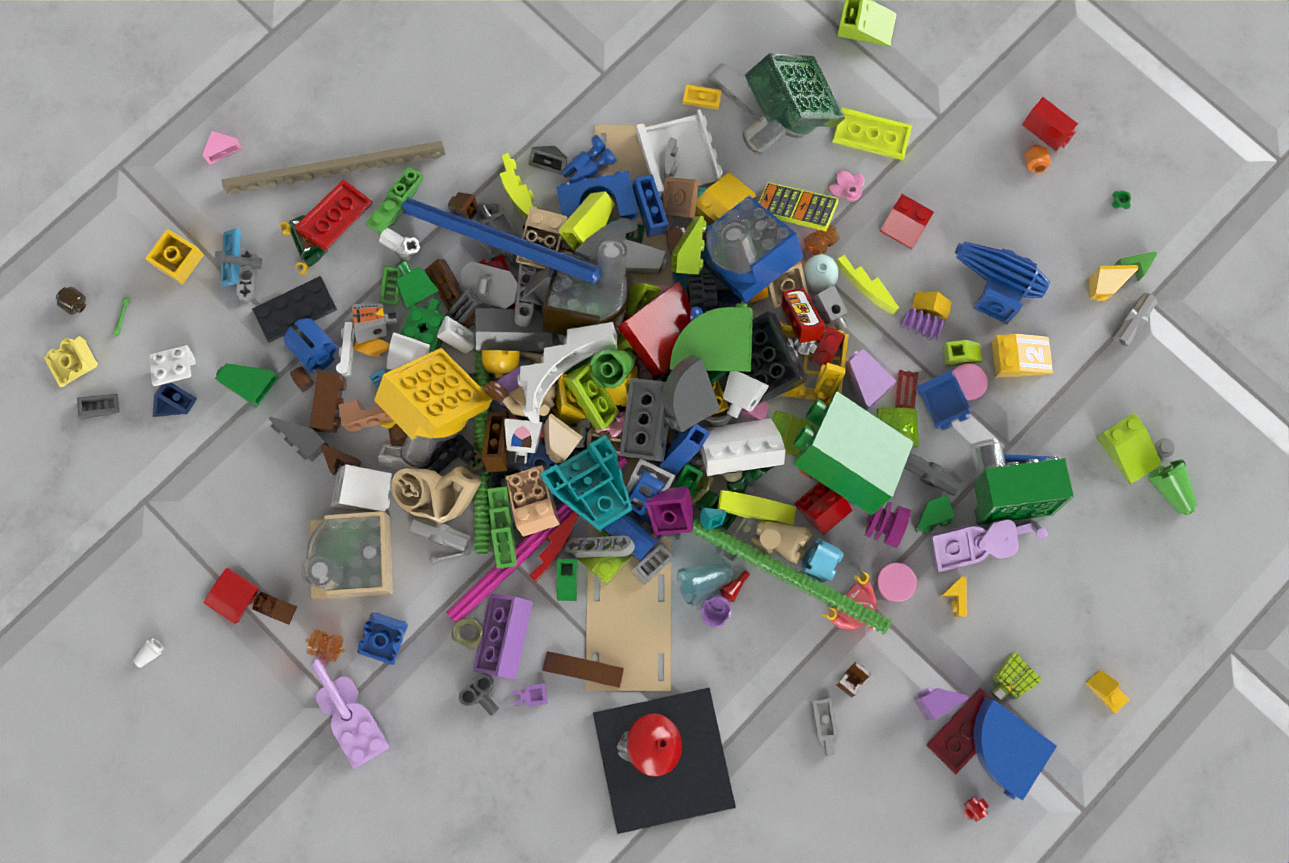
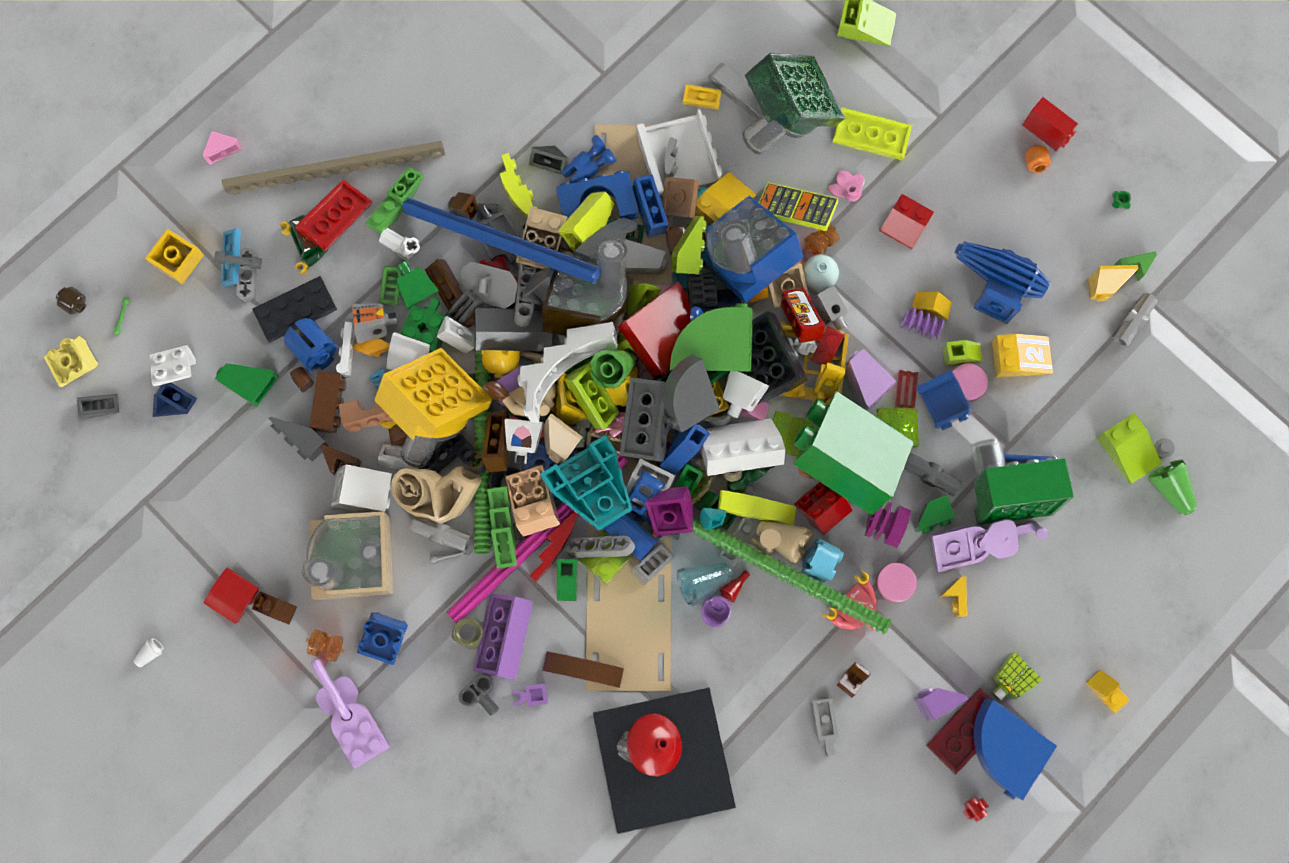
(873, 290): neon yellow slope -> none

